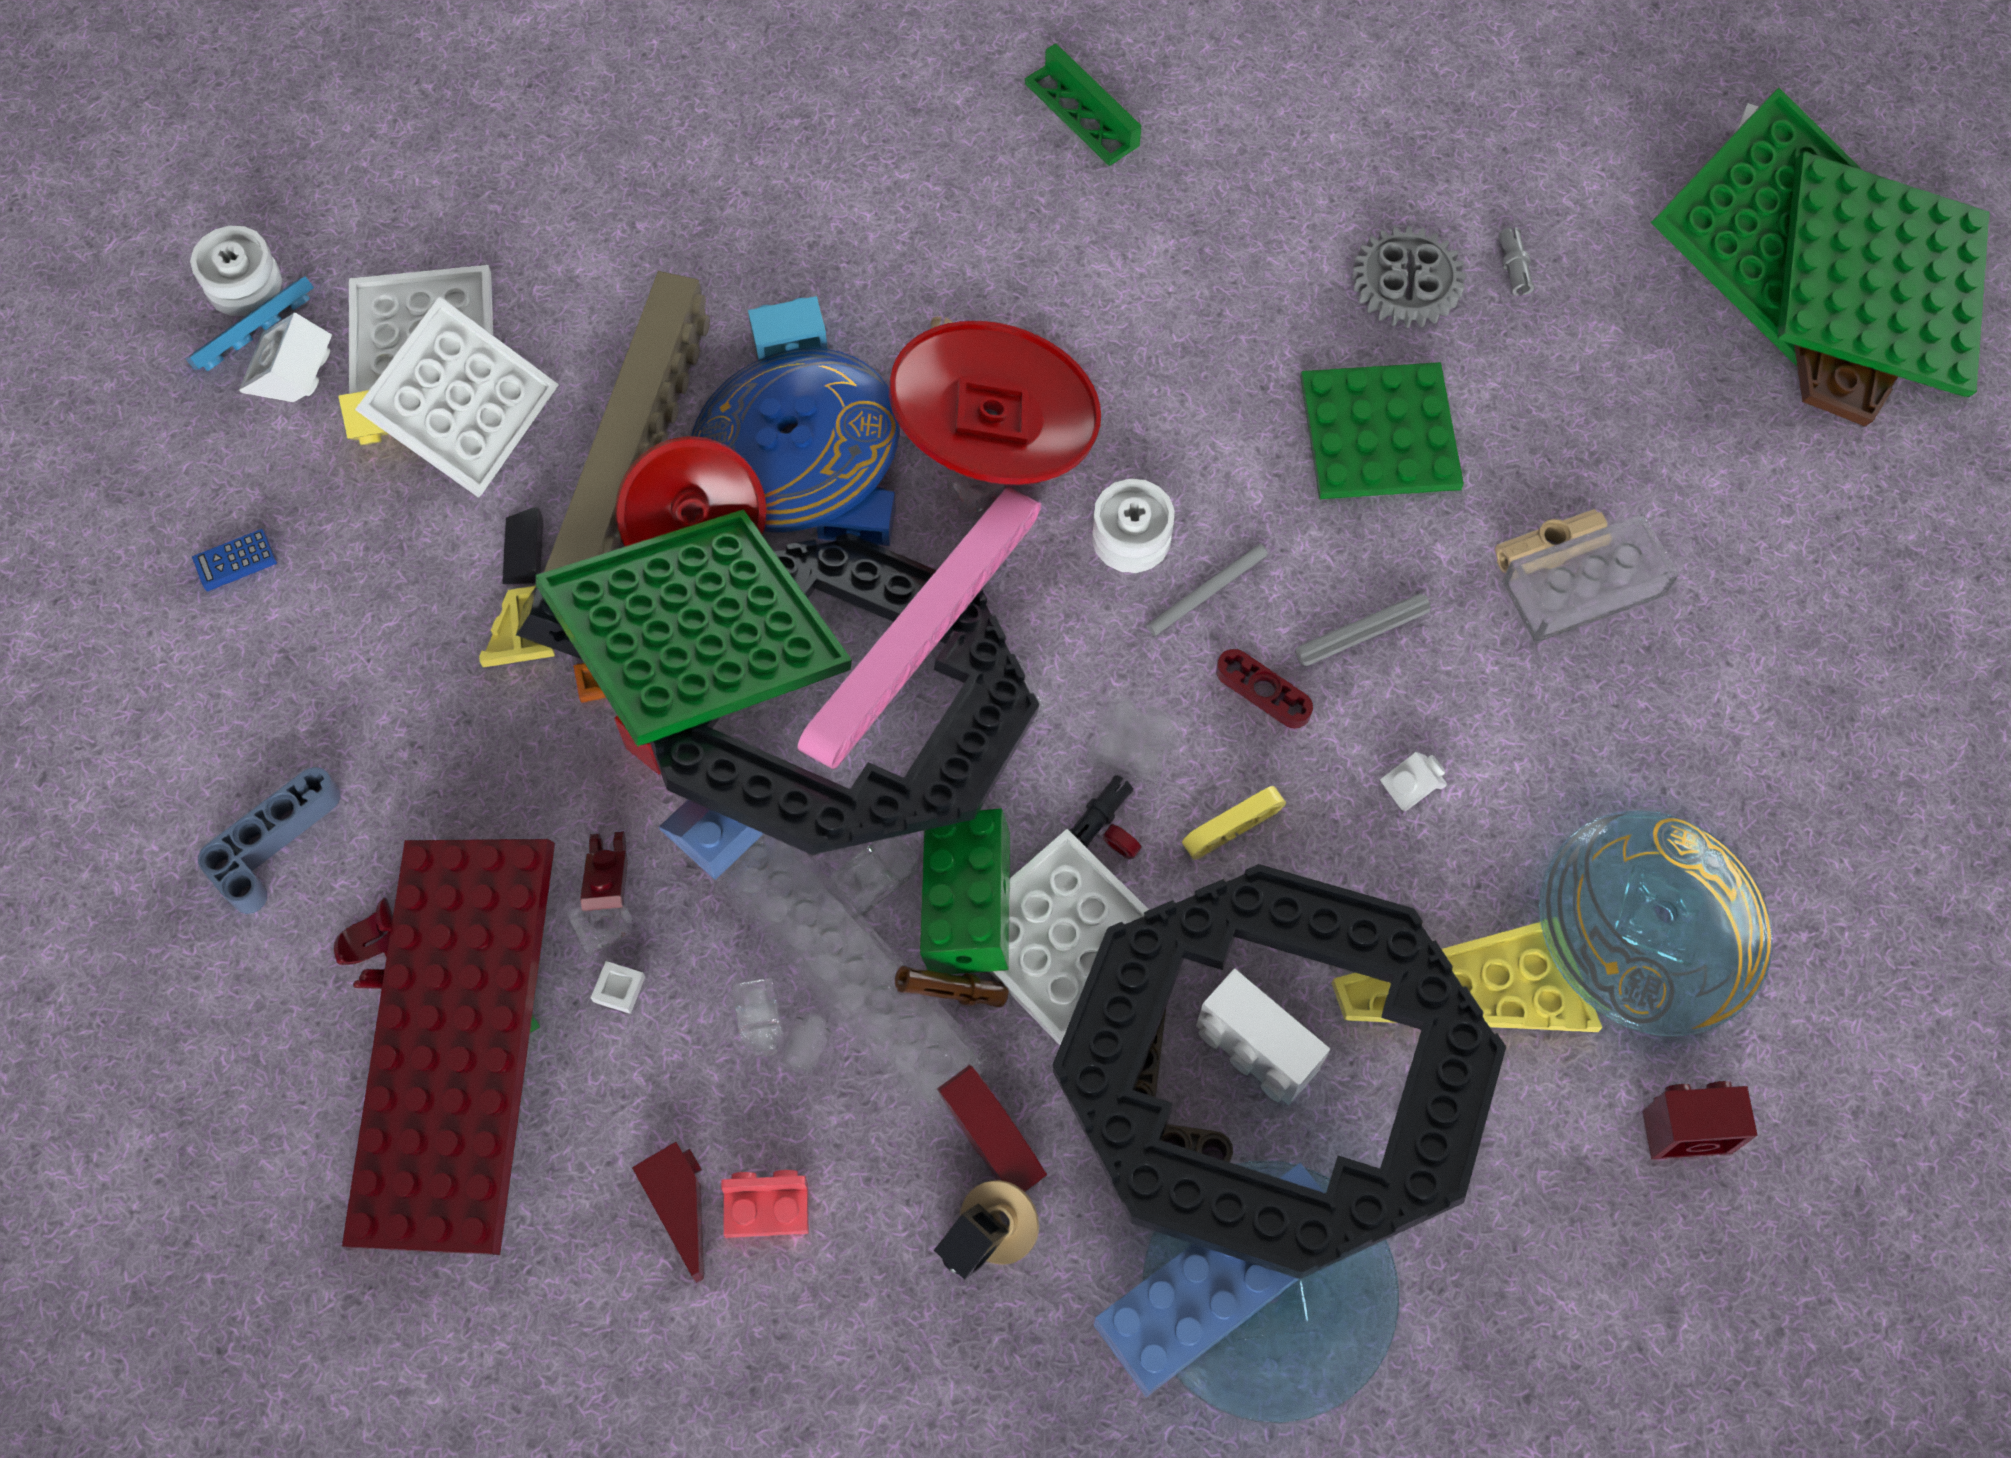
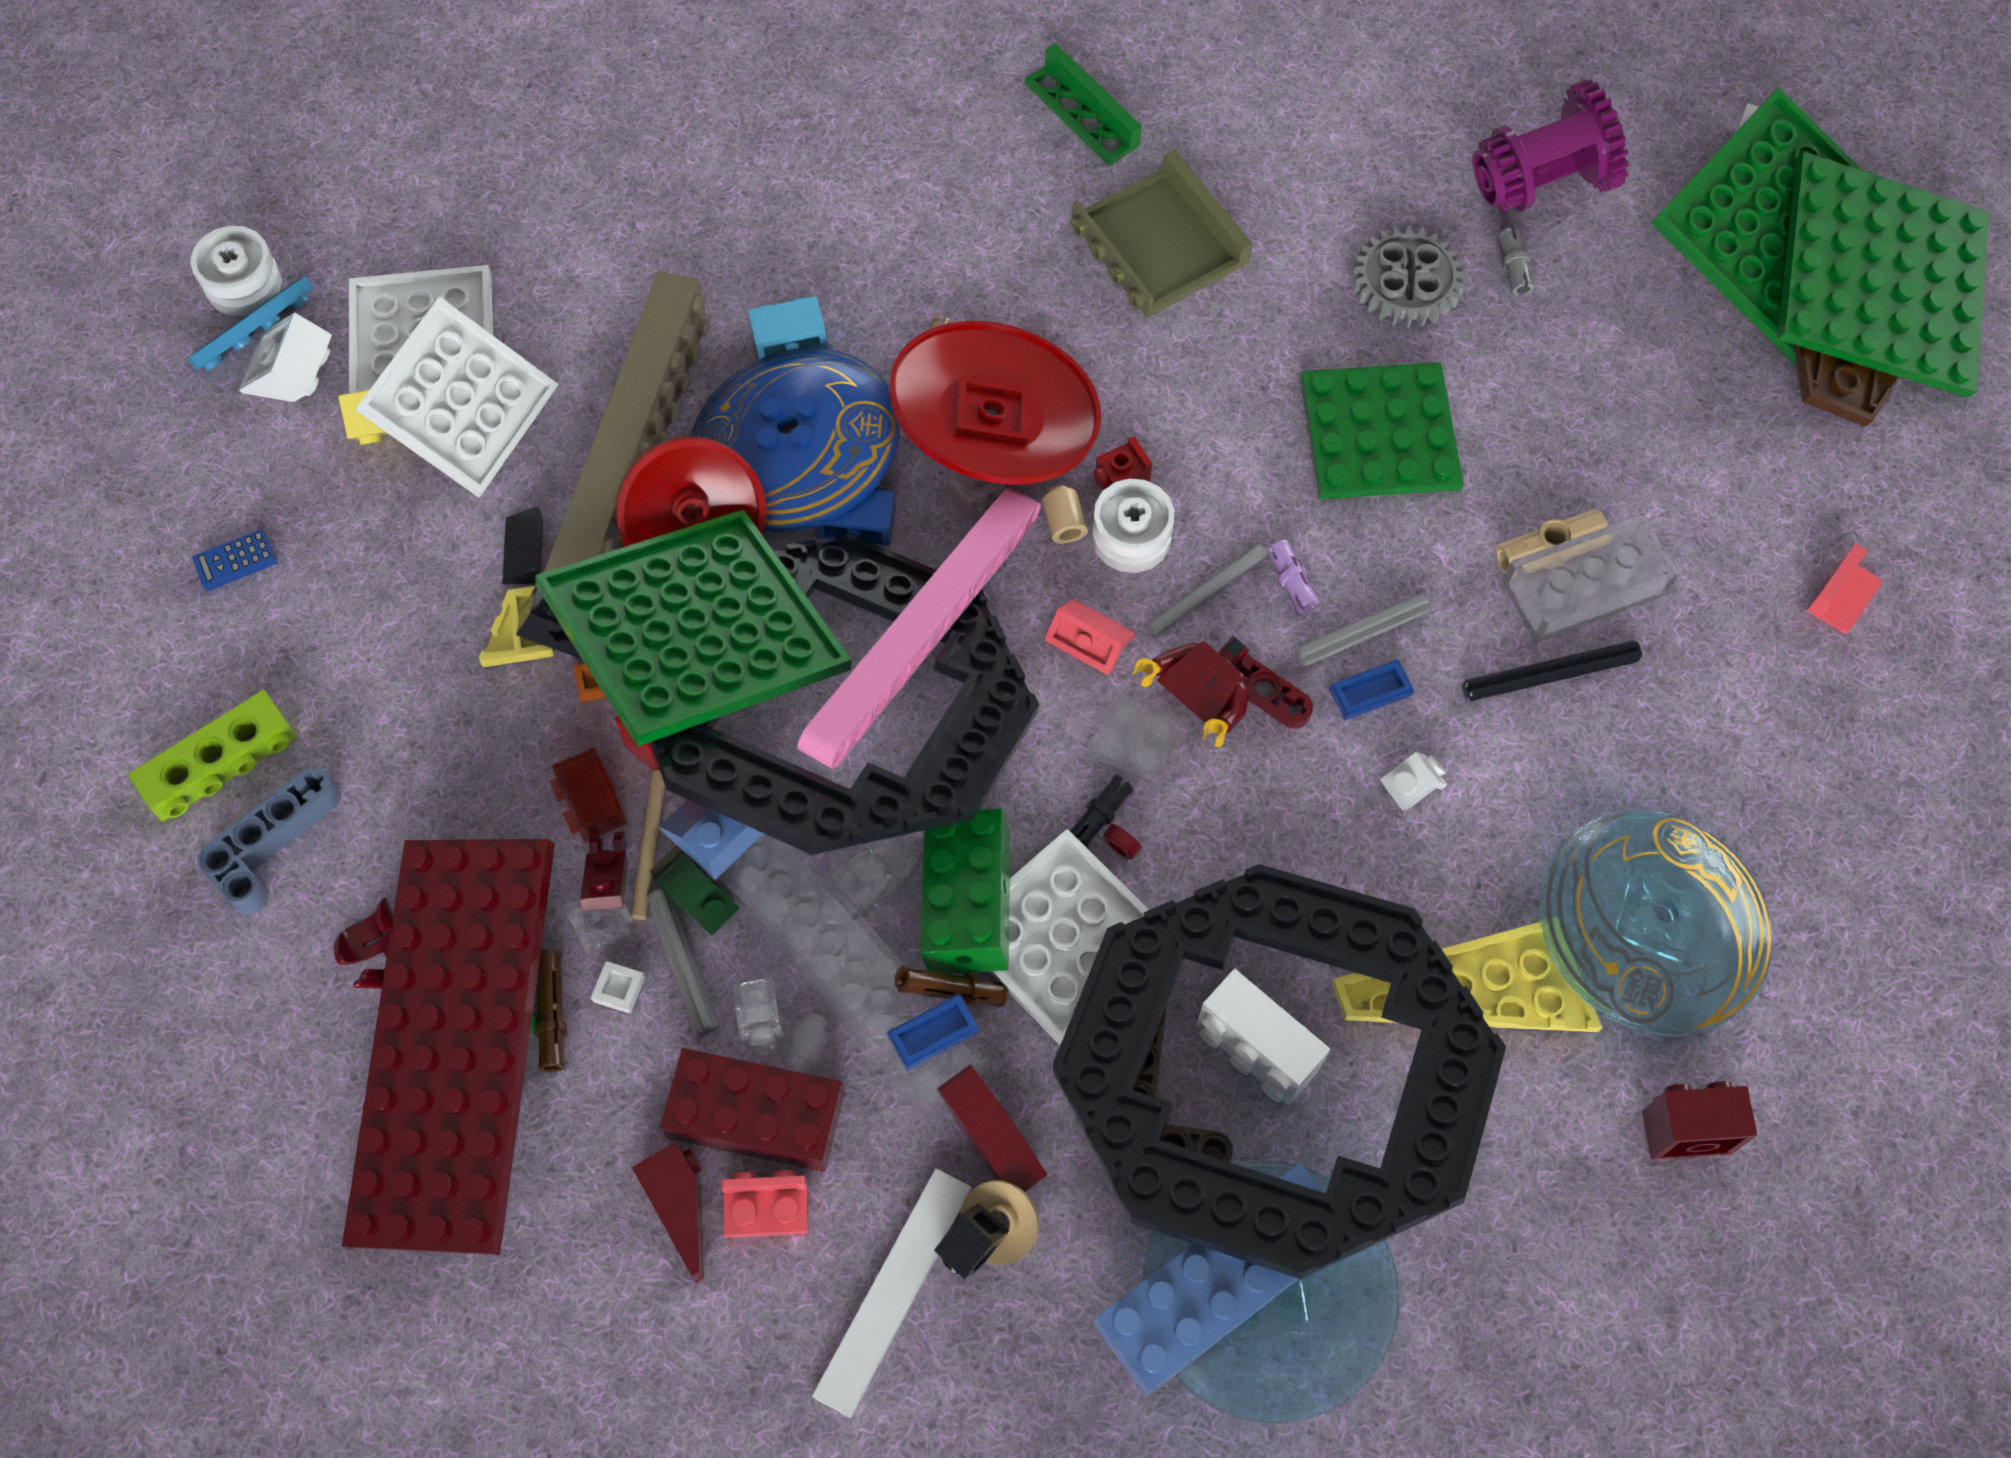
(193, 754): none -> lime brick
(550, 1015): none -> reddish brown pin
(588, 795): none -> clear red brick
(648, 846): none -> tan bar
(682, 962): none -> light grey axle
(694, 890): none -> dark green brick
(753, 1109): none -> dark red brick
(891, 1294): none -> white tile
(933, 1032): none -> blue tile
(1064, 514): none -> tan brick
(1088, 635): none -> coral panel
(1131, 455): none -> red brick
(1163, 236): none -> olive panel
(1203, 682): none -> dark red torso
(1235, 820): light yellow beam -> none
(1293, 576): none -> lavender pin
(1371, 689): none -> blue tile
(1551, 670): none -> black axle
(1583, 141): none -> magenta piece
(1846, 592): none -> coral panel

